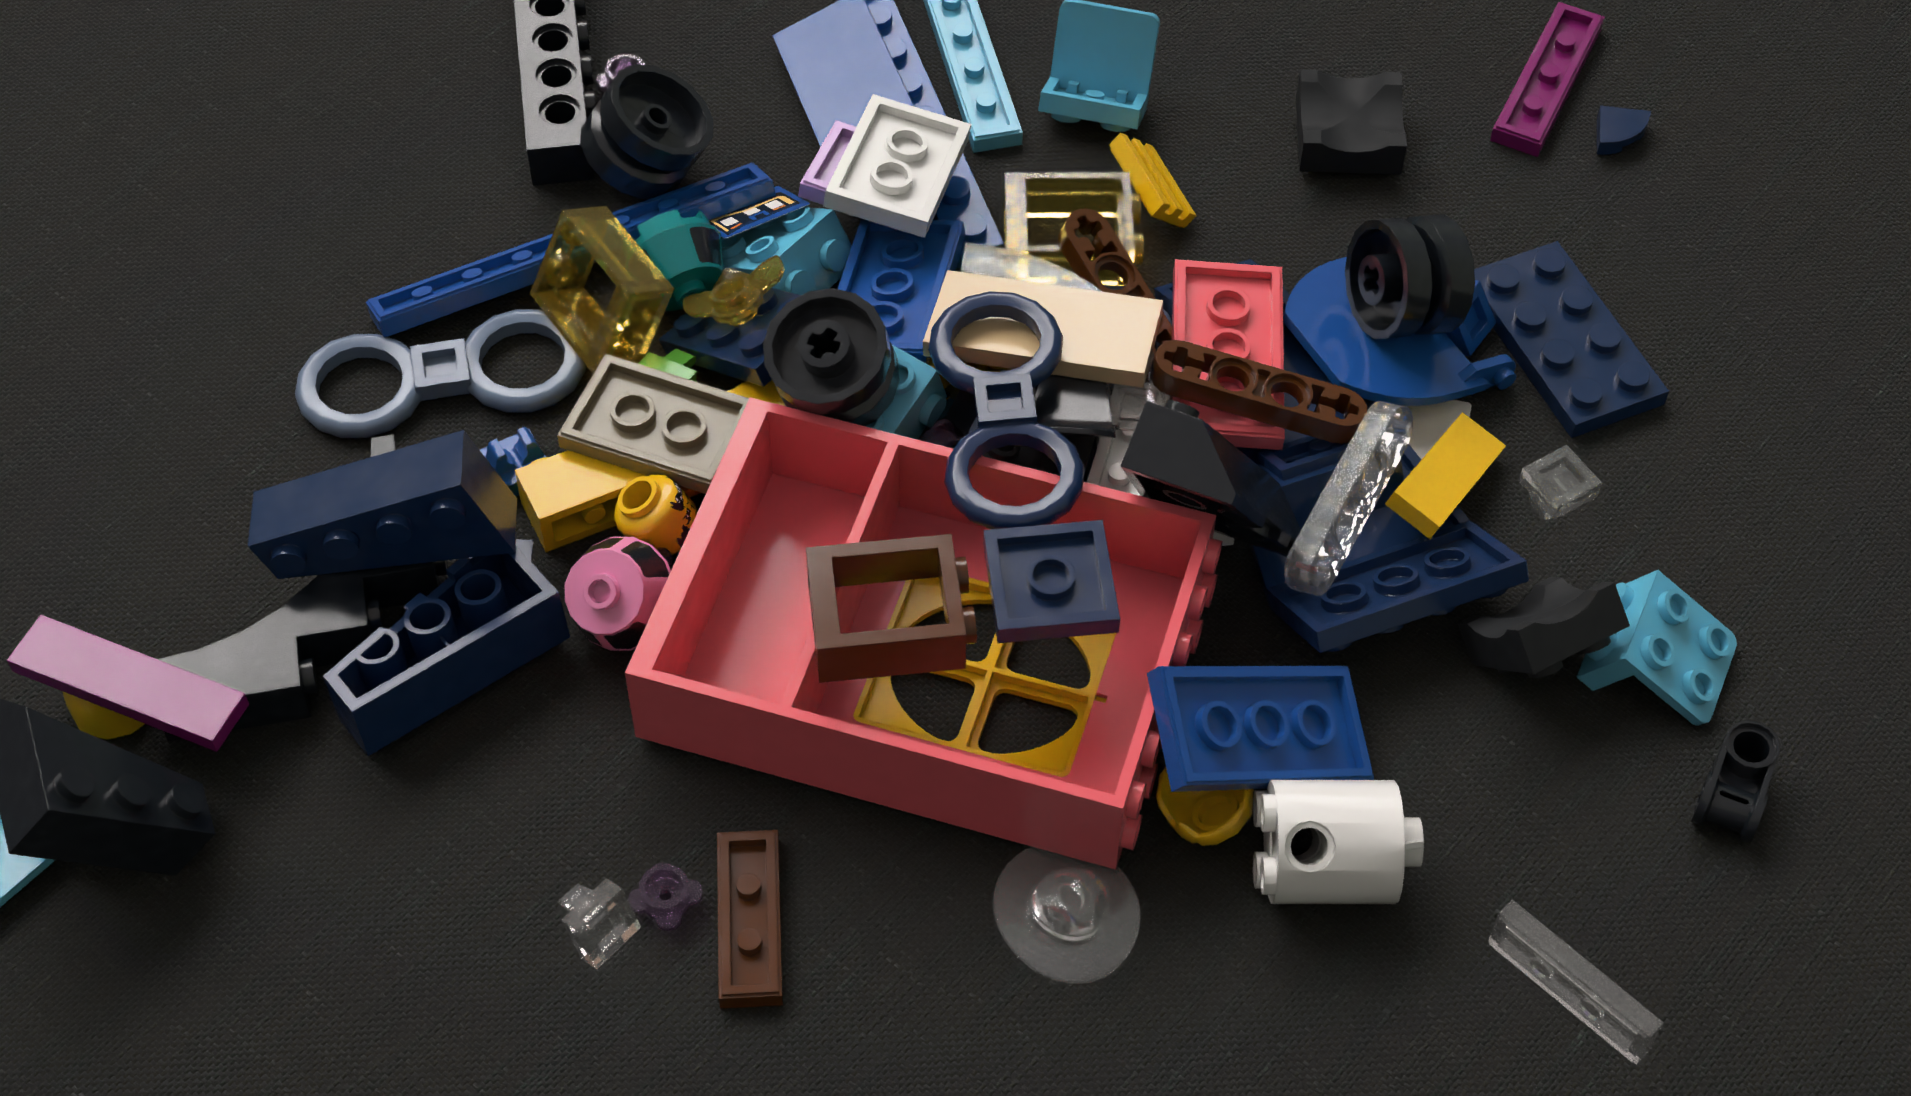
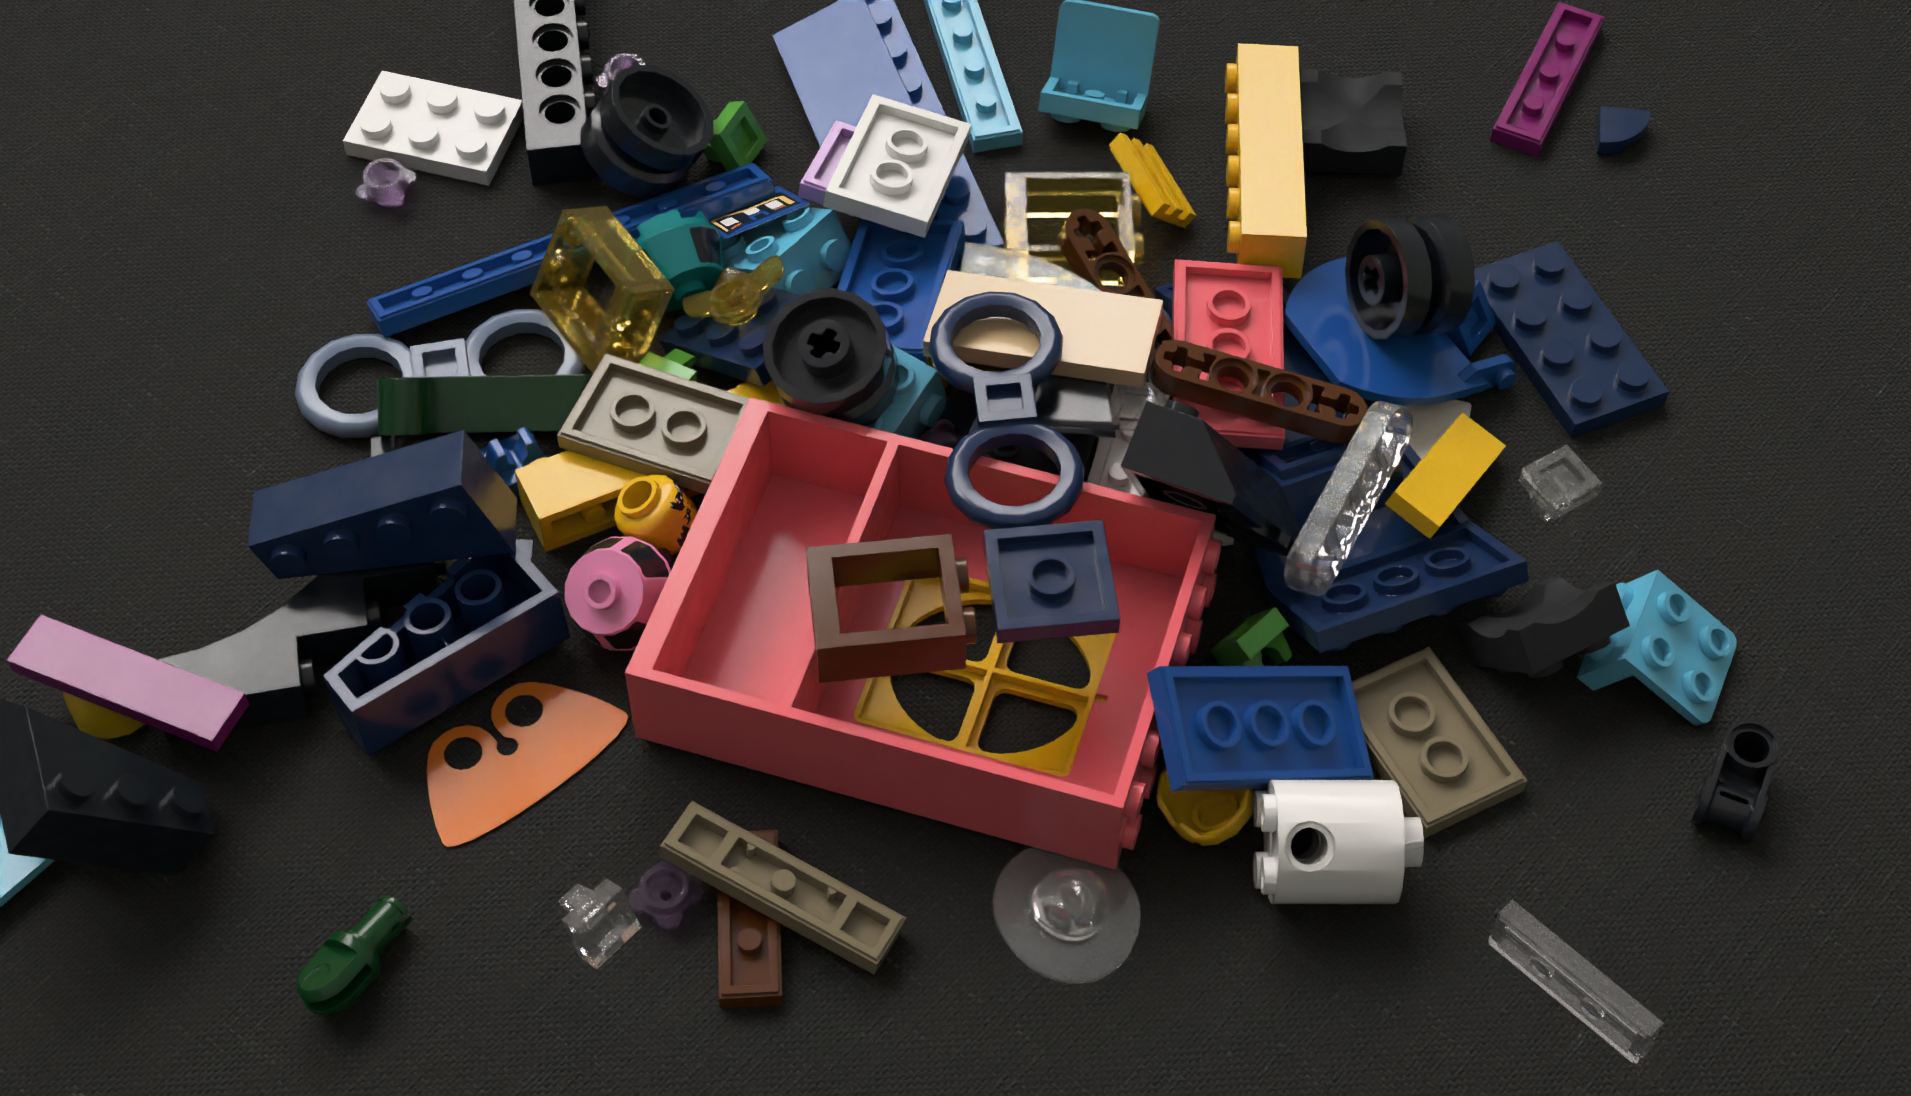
(351, 959): none -> dark green arm
(385, 183): none -> clear purple plate
(435, 127): none -> white plate
(476, 403): none -> dark green beam
(501, 786): none -> orange piece
(735, 137): none -> bright green tile
(782, 887): none -> dark tan plate
(1251, 638): none -> bright green tile
(1268, 158): none -> yellow brick
(1432, 742): none -> dark tan tile

